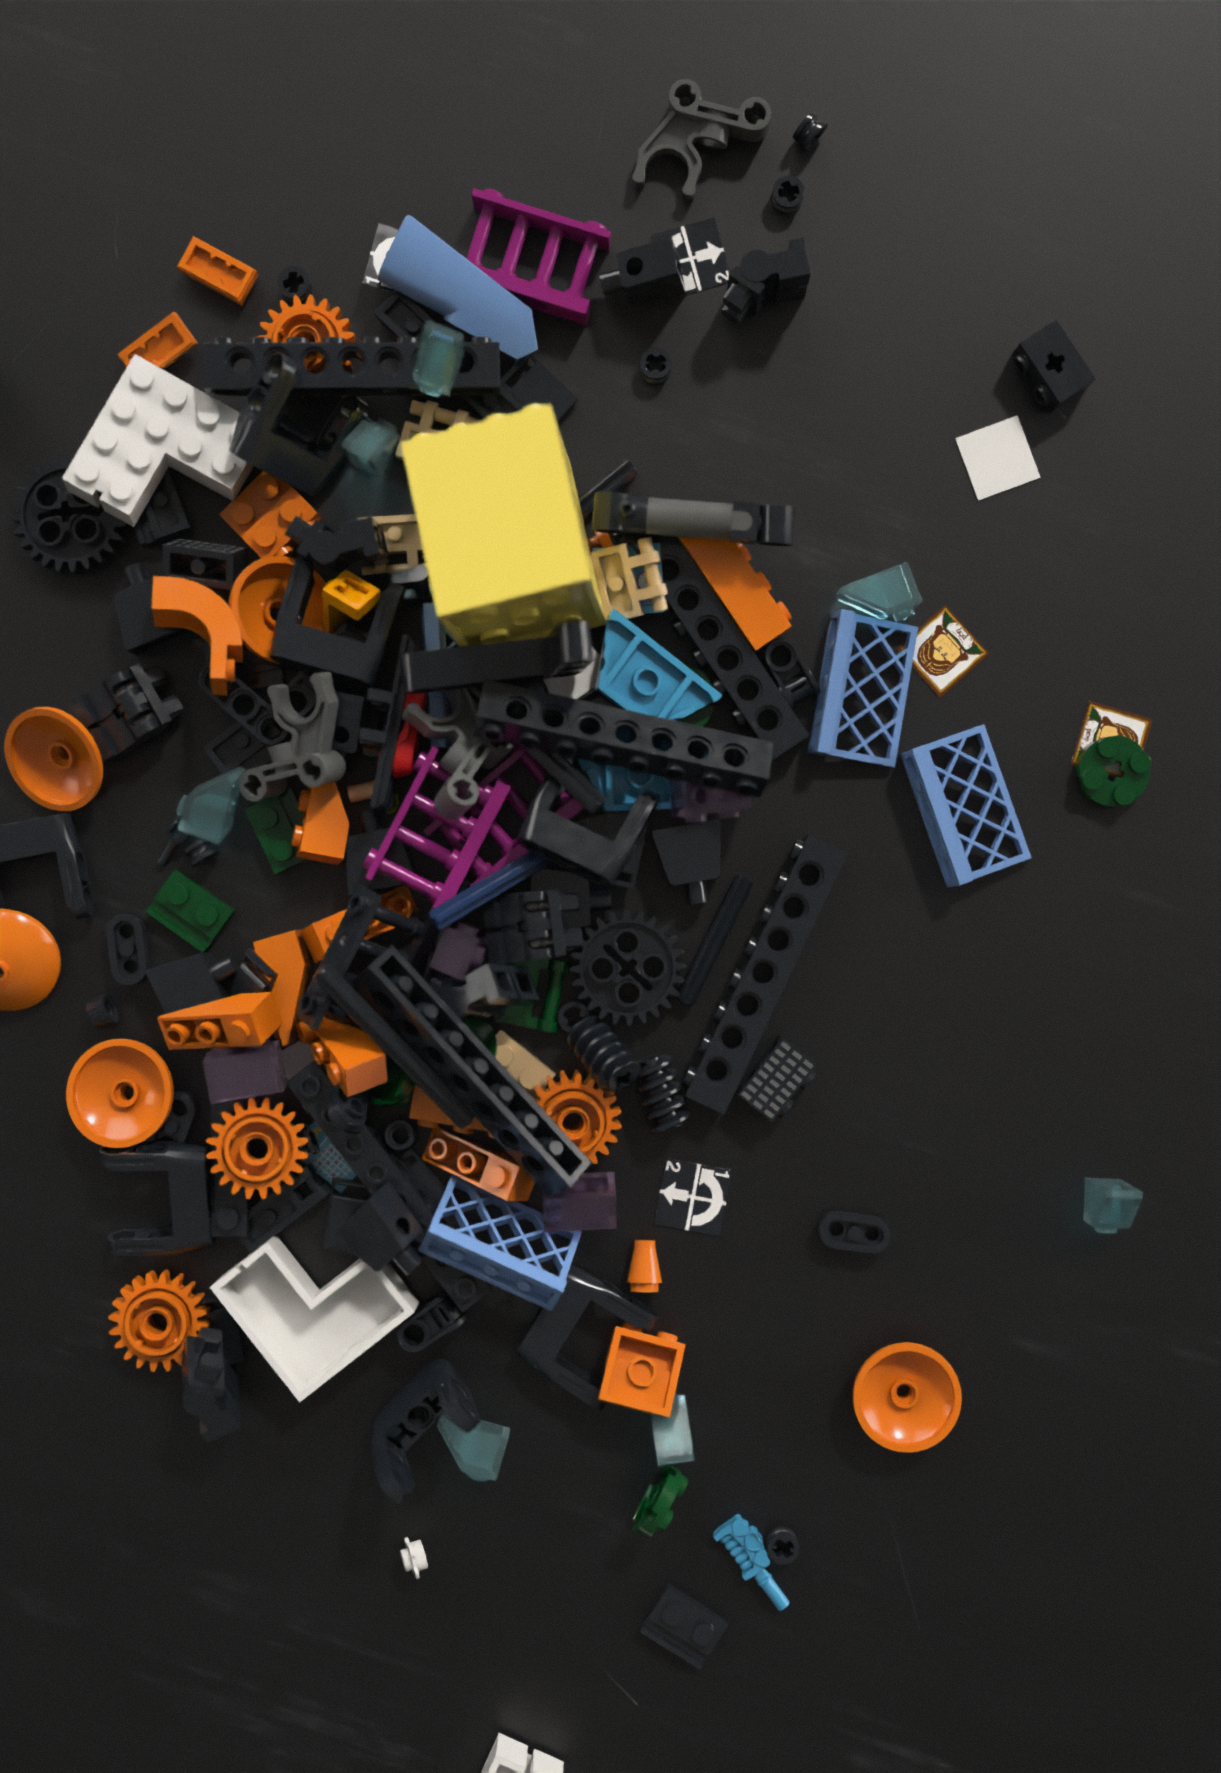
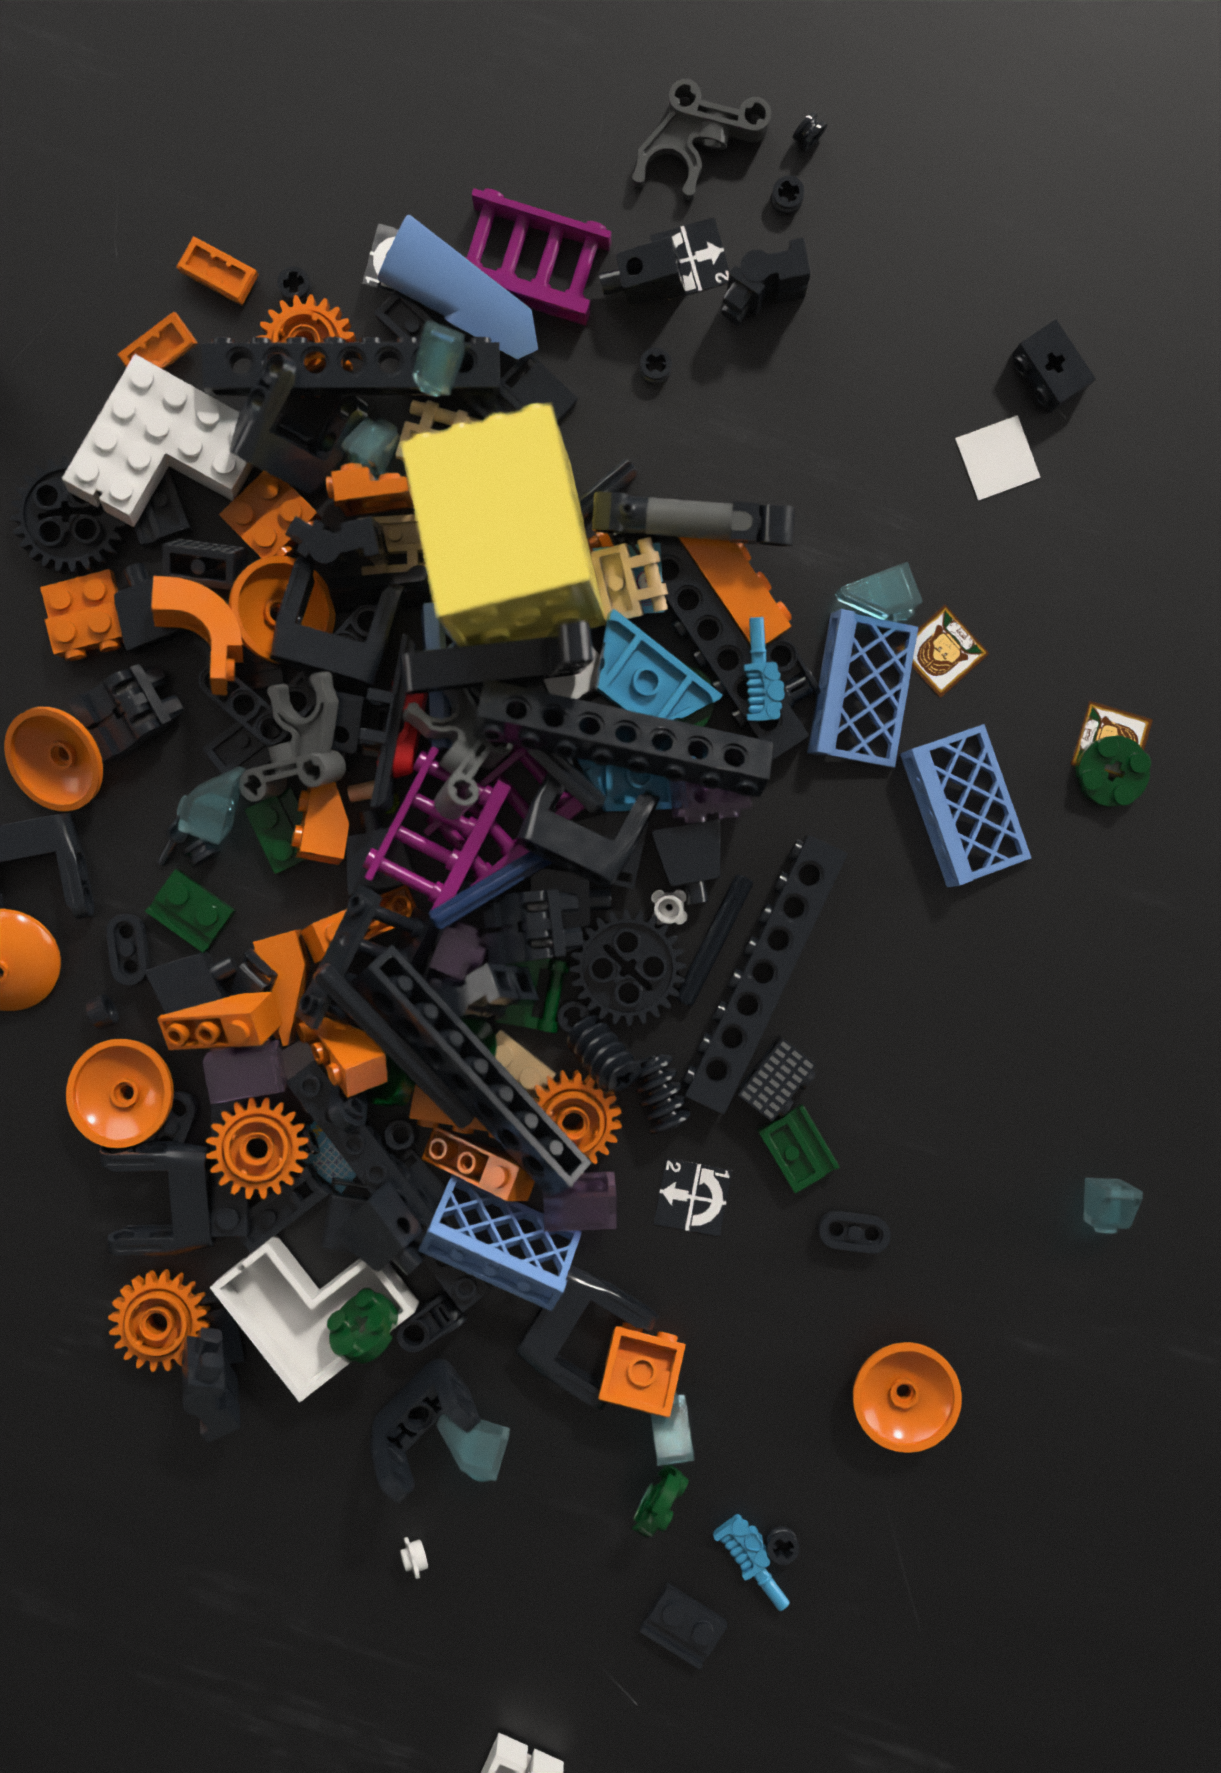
(82, 615): none -> orange plate
(344, 1326): none -> dark green plate
(346, 598): light orange bracket -> none
(359, 494): none -> orange plate
(644, 1267): orange cone -> none
(674, 898): none -> white plate
(763, 677): none -> dark azure piece
(798, 1148): none -> dark green plate

